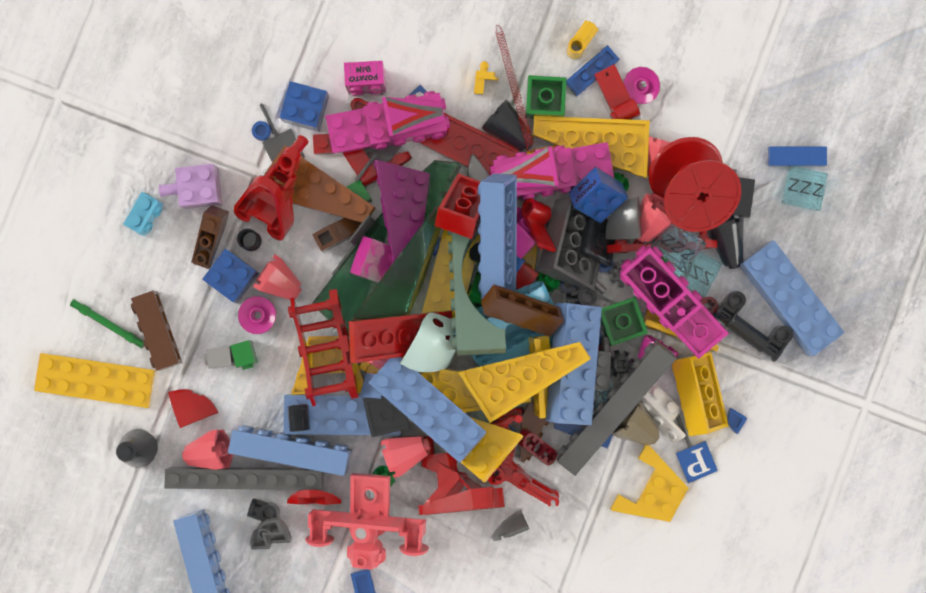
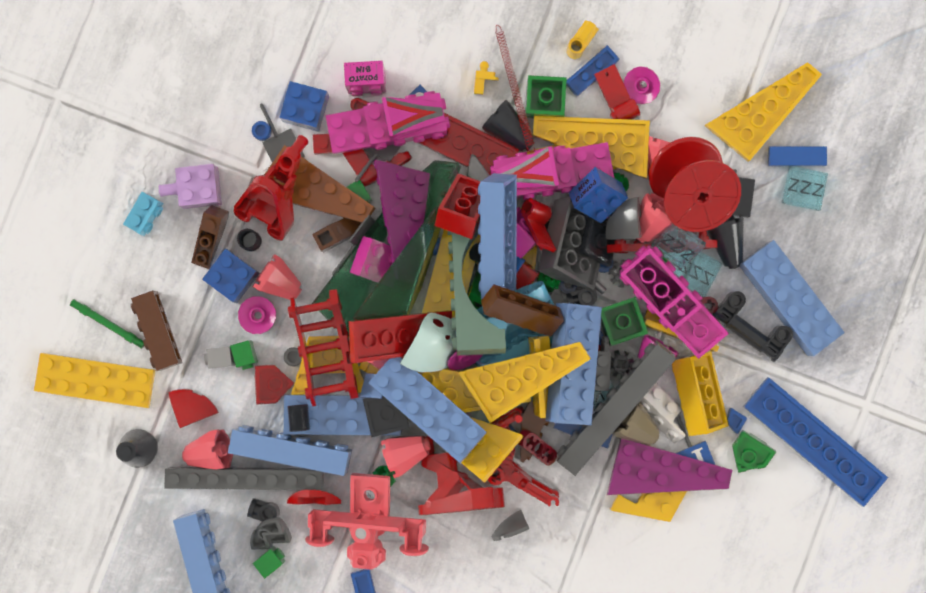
(269, 561): none -> green brick
(270, 384): none -> red plate
(292, 357): none -> dark grey tile
(462, 361): none -> dark pink dish
(654, 470): none -> magenta wing
(751, 452): none -> green plate
(756, 118): none -> yellow wing
(815, 442): none -> blue plate

